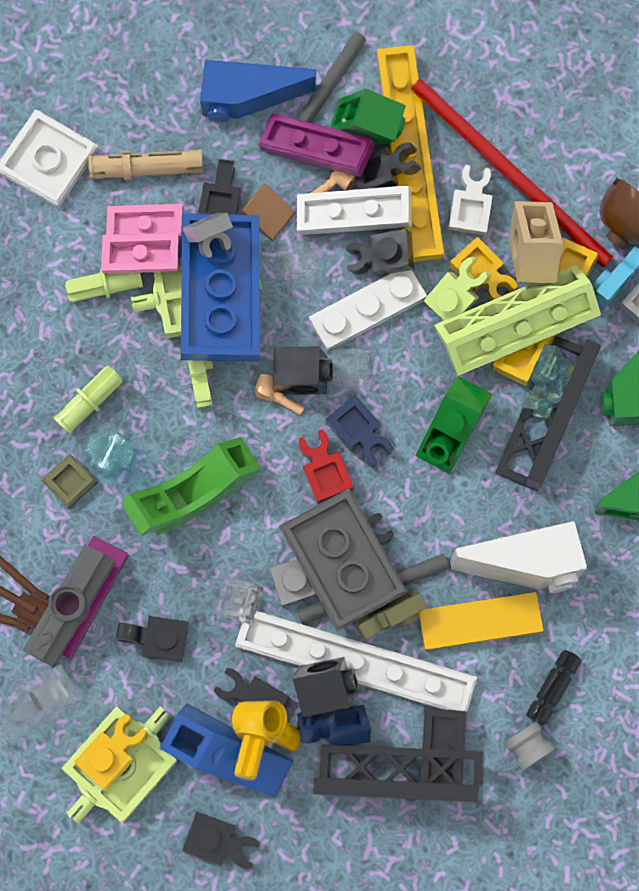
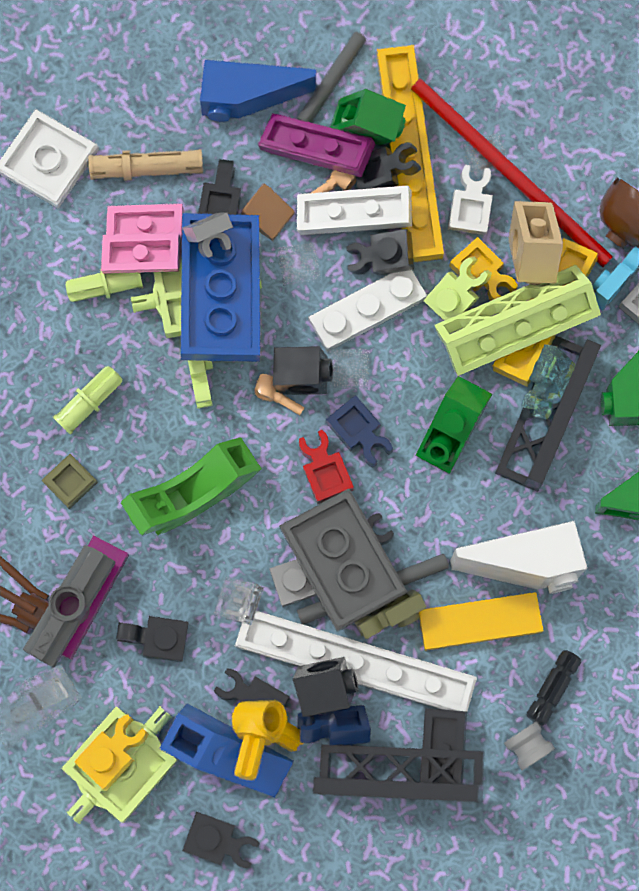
(110, 452): clear light blue gear -> none

